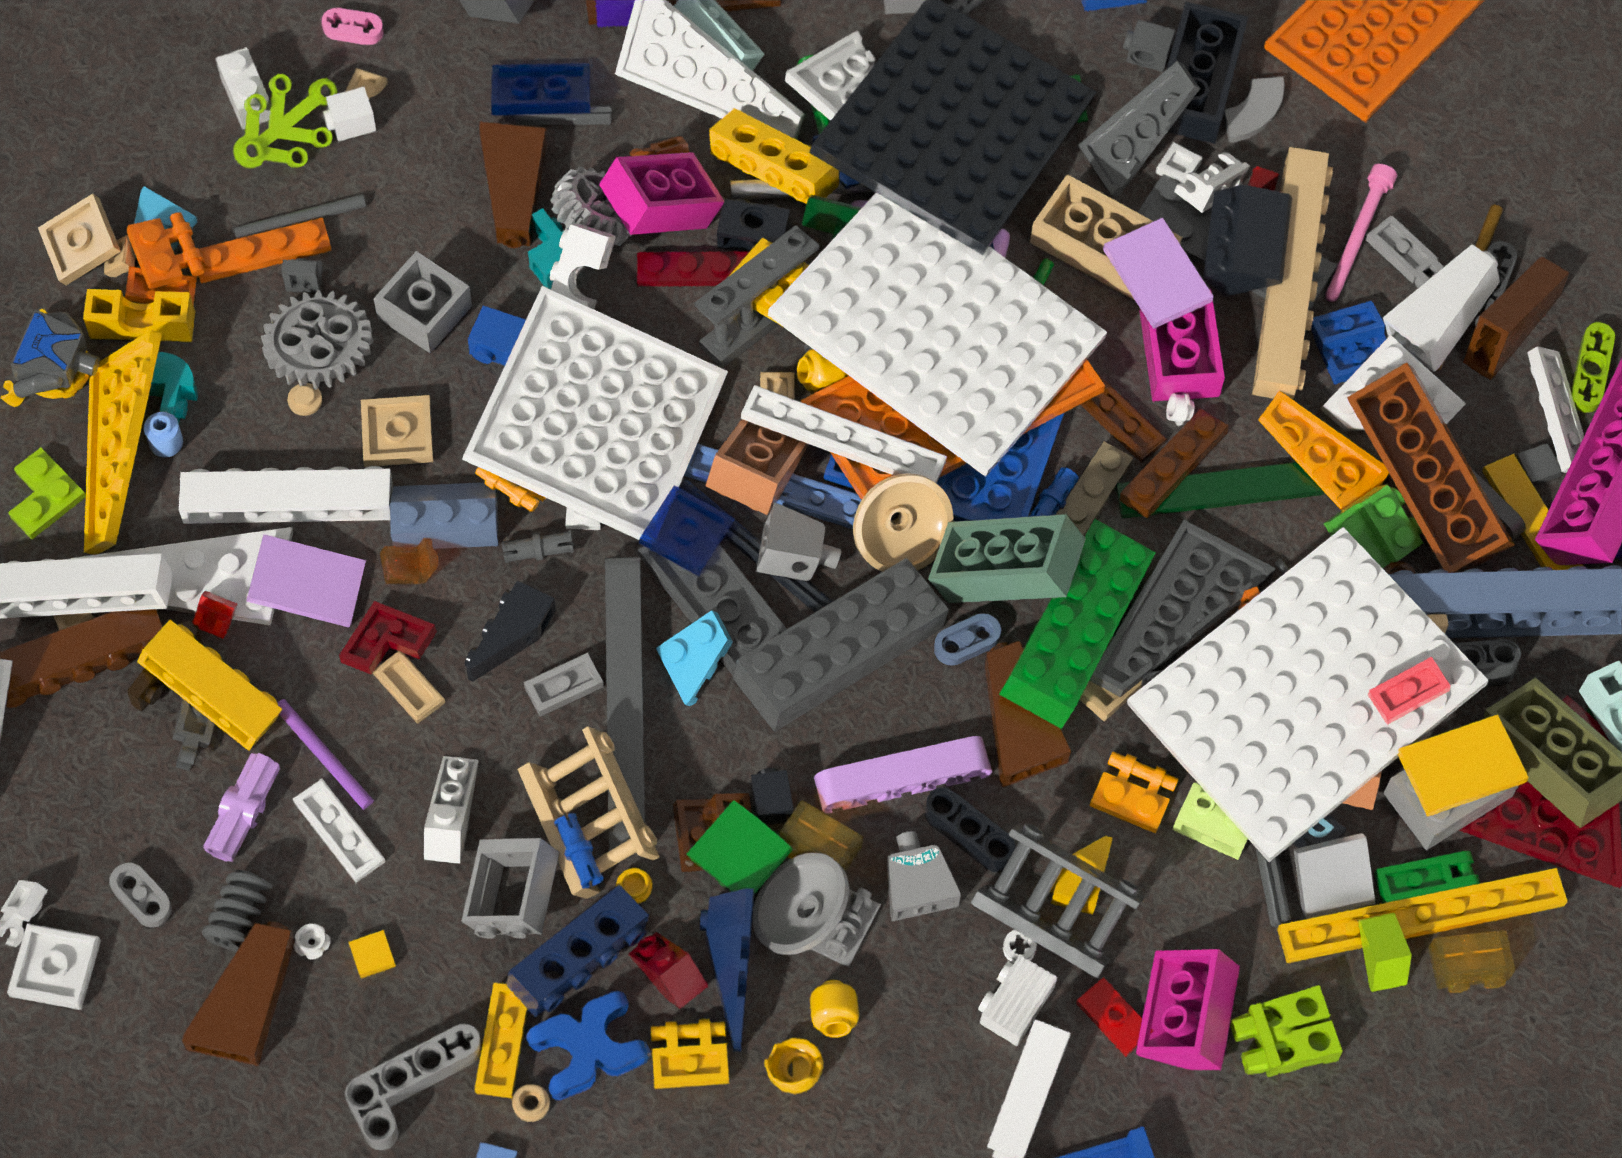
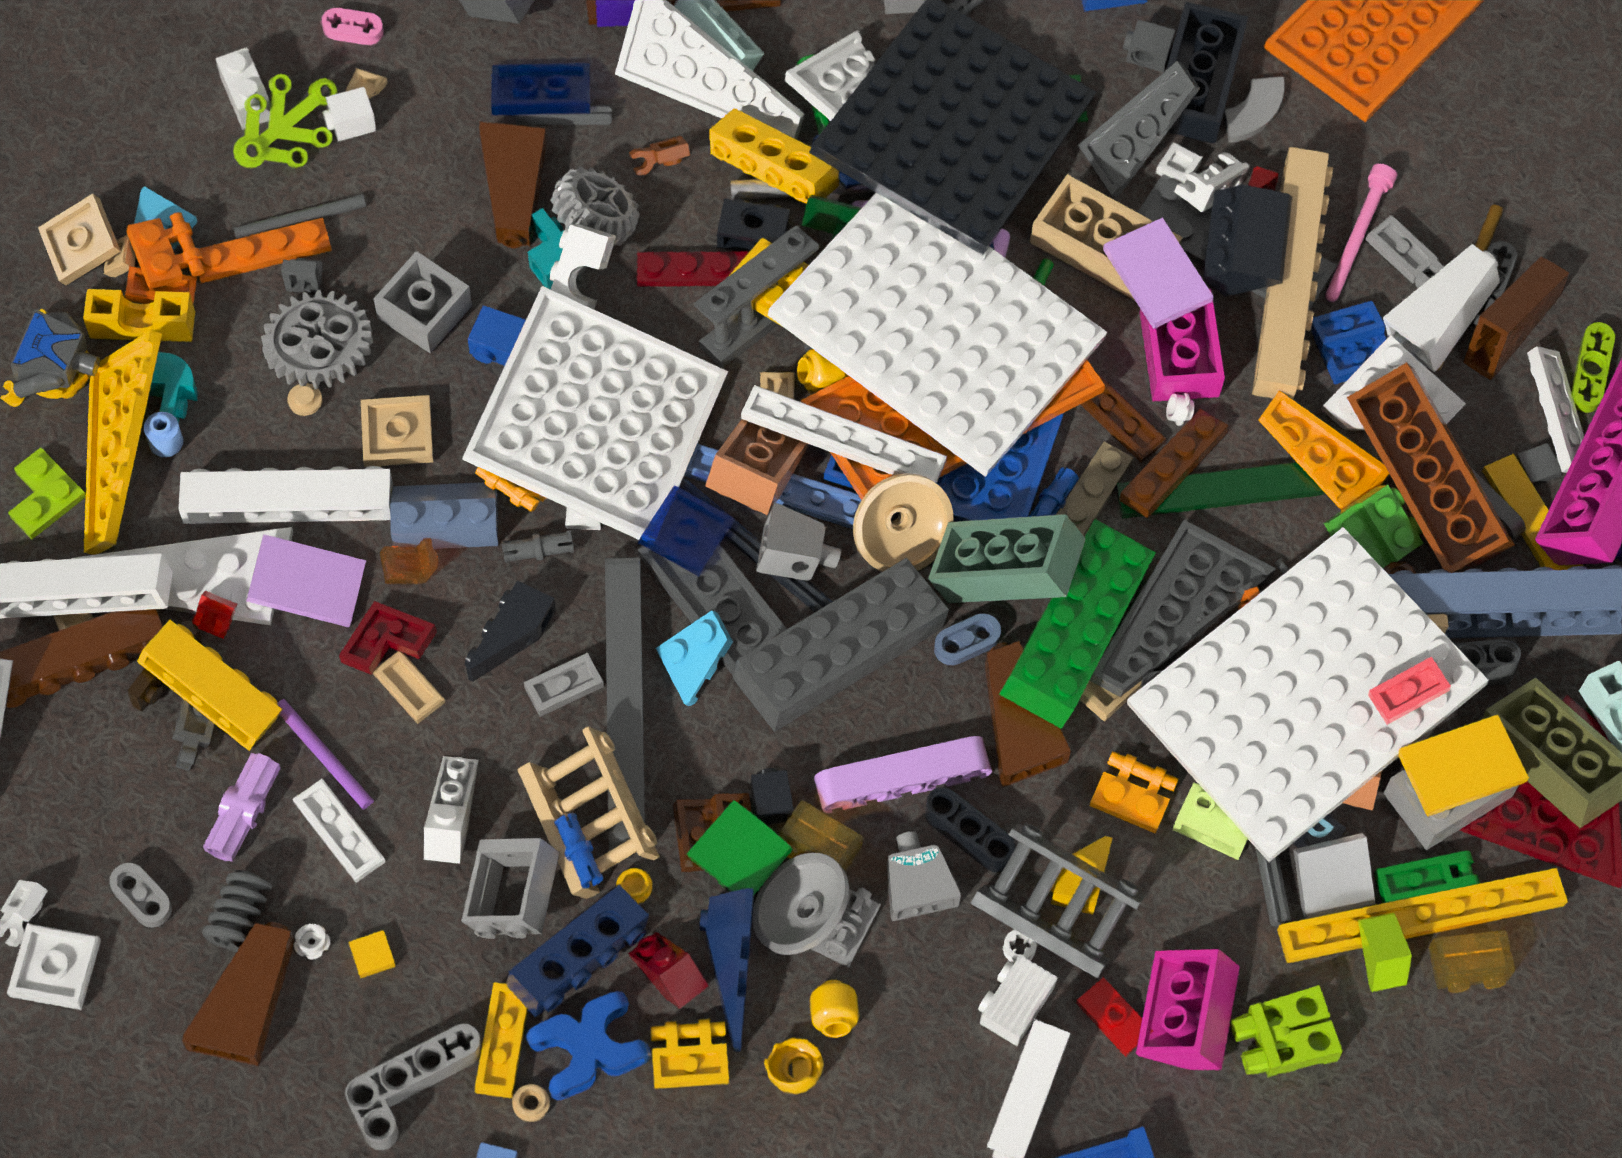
(661, 193): dark pink brick -> none

